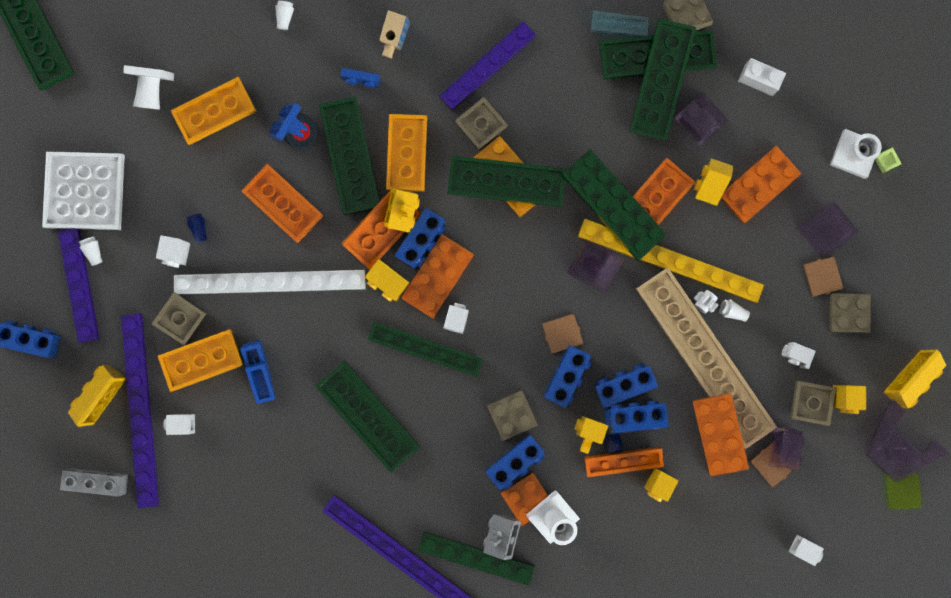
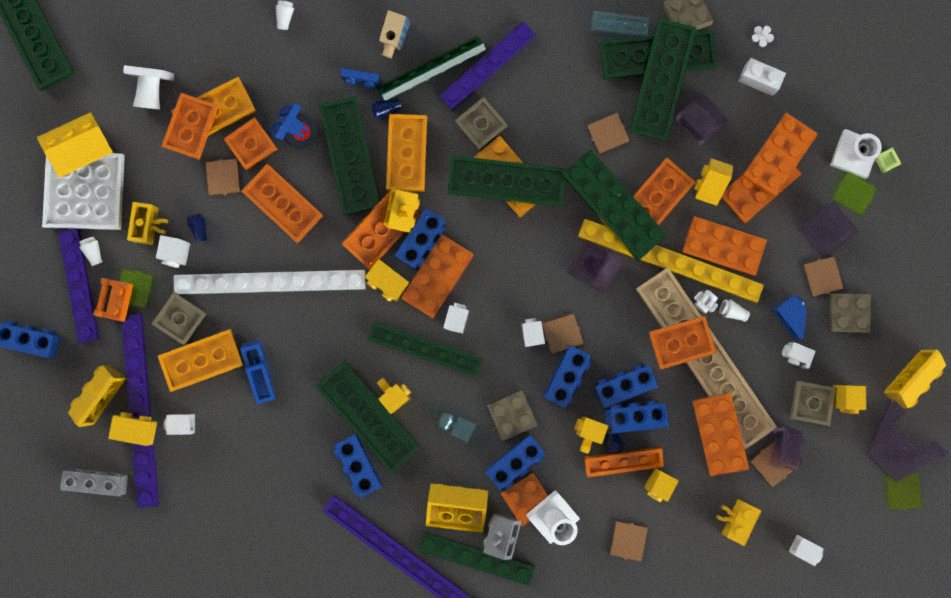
(74, 145): none -> yellow slope
(118, 300): none -> orange plate
(133, 429): none -> yellow brick
(141, 286): none -> clear neon green piece
(143, 223): none -> yellow brick
(190, 126): none -> orange plate
(223, 177): none -> medium nougat piece
(250, 144): none -> orange plate
(367, 472): none -> blue brick
(383, 108): none -> clear blue cone
(394, 396): none -> yellow brick
(431, 68): none -> dark green plate
(456, 508): none -> yellow slope
(461, 428): none -> clear light blue plate
(532, 332): none -> white brick
(608, 133): none -> medium nougat piece
(628, 541): none -> medium nougat piece
(682, 342): none -> orange plate
(724, 246): none -> orange plate
(740, 521): none -> yellow brick
(762, 35): none -> white plant
(780, 155): none -> orange plate
(792, 316): none -> blue slope
(854, 193): none -> clear neon green piece

